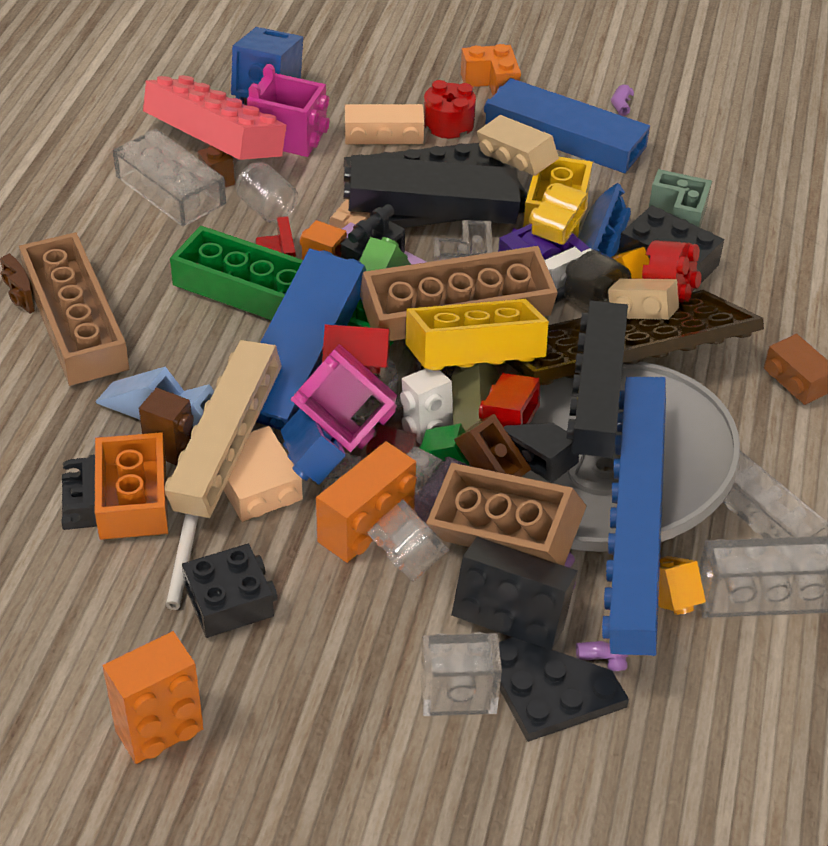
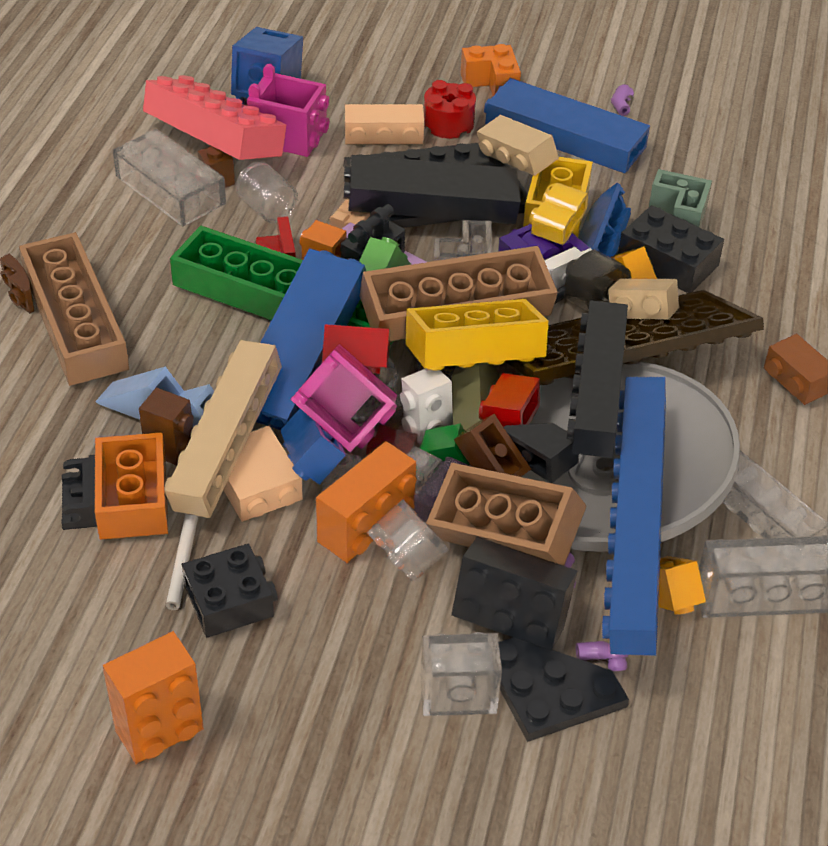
(674, 261): red brick -> none

